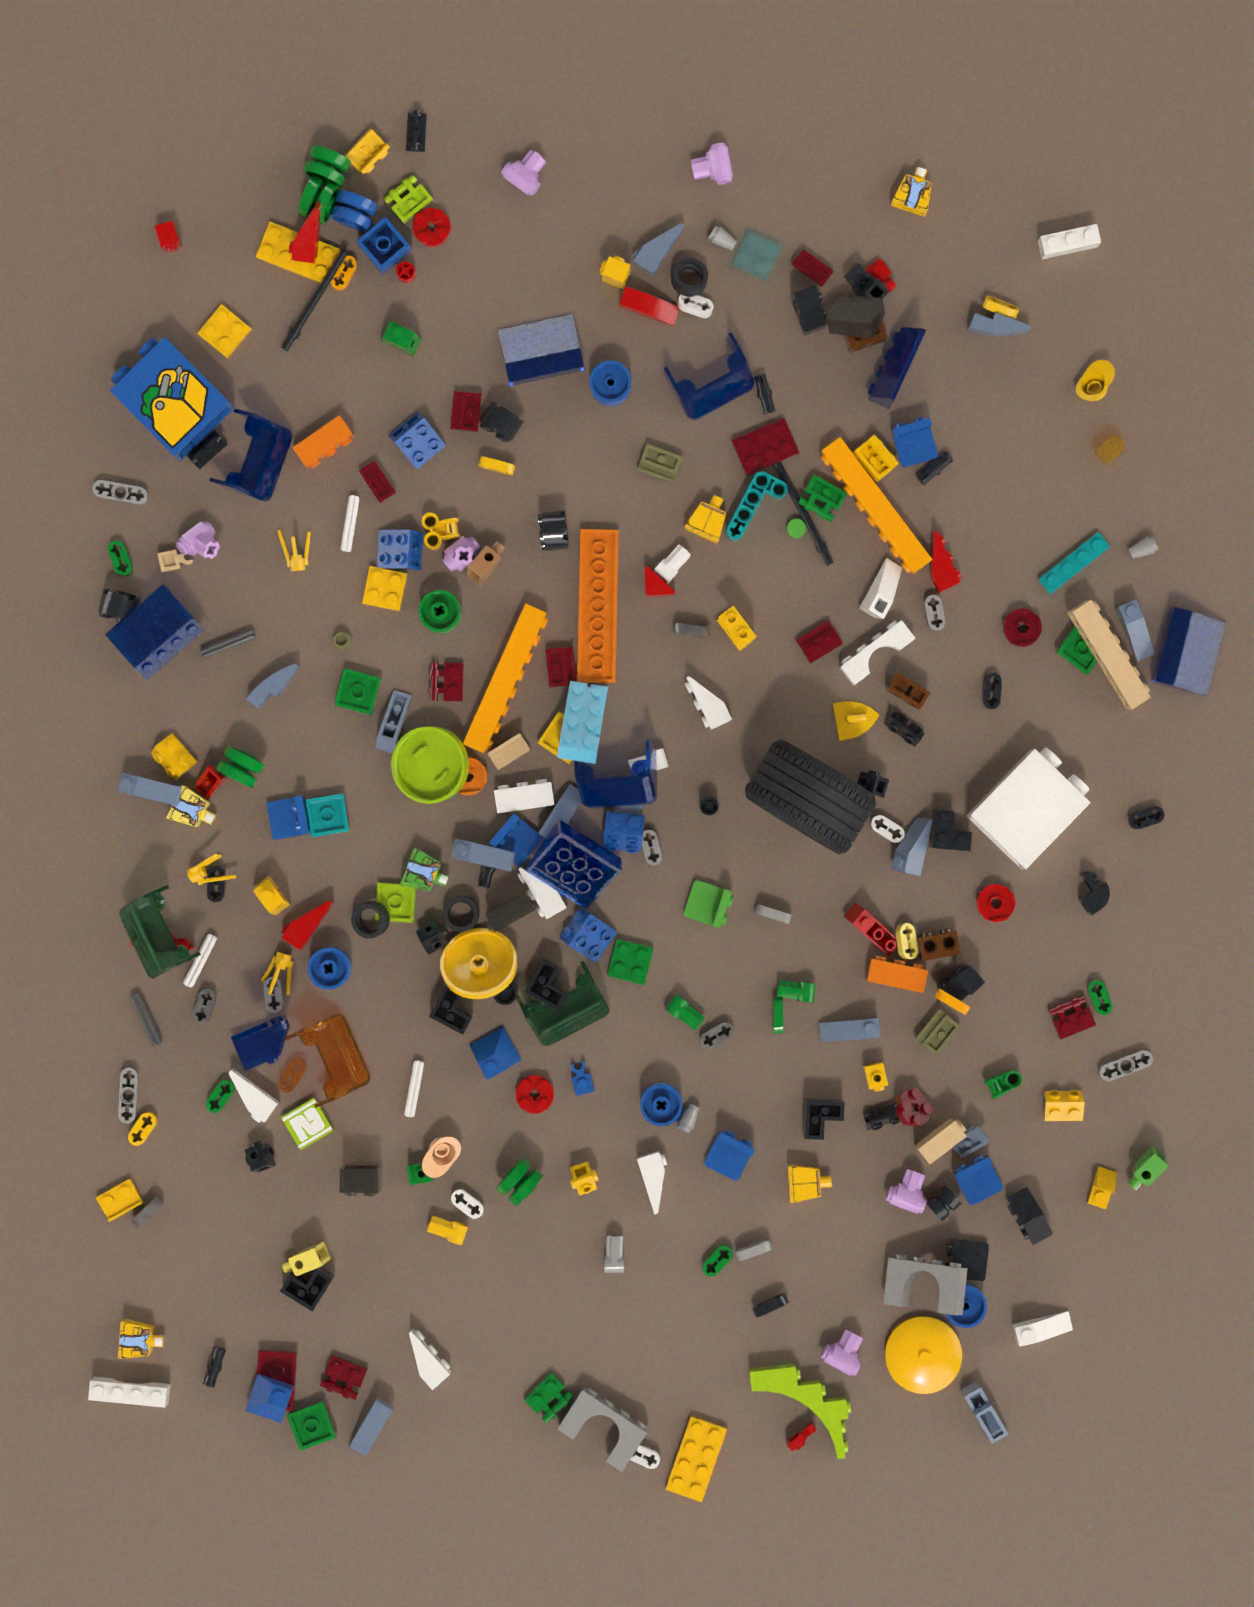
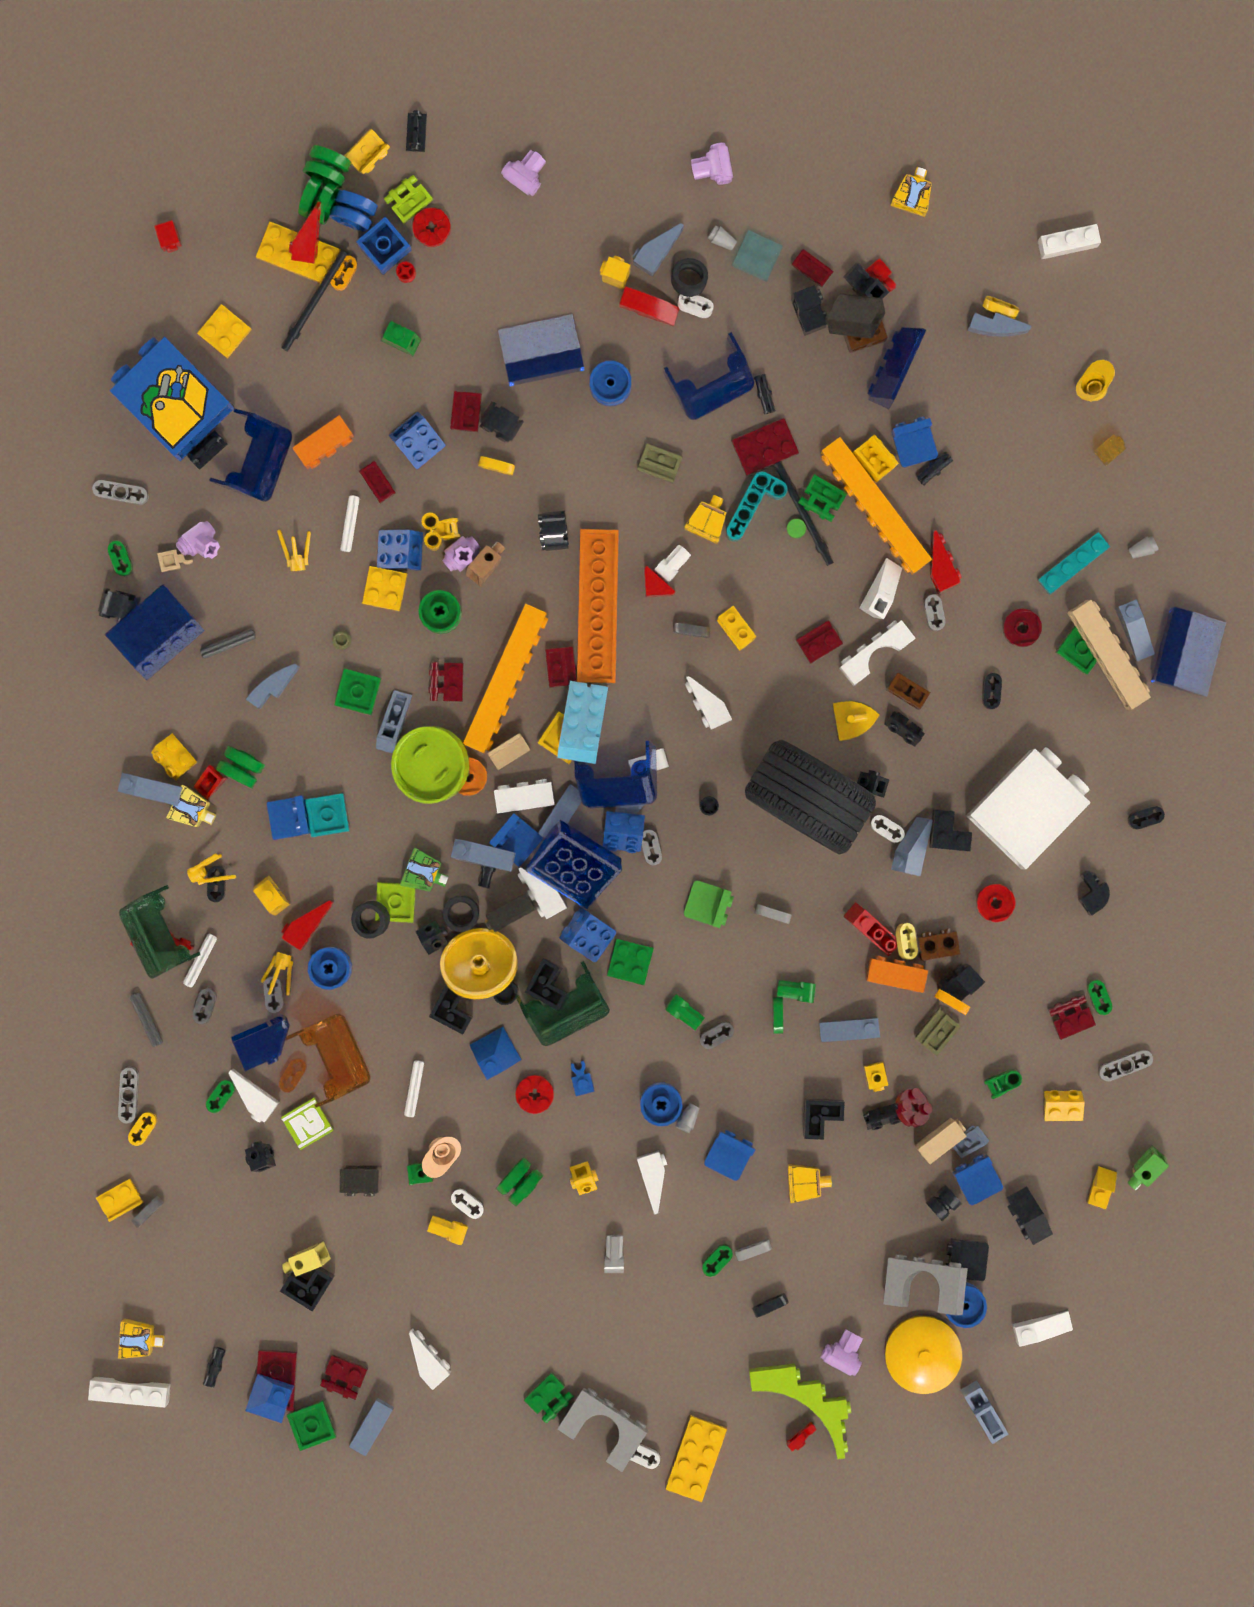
(908, 1193): lavender piece -> none

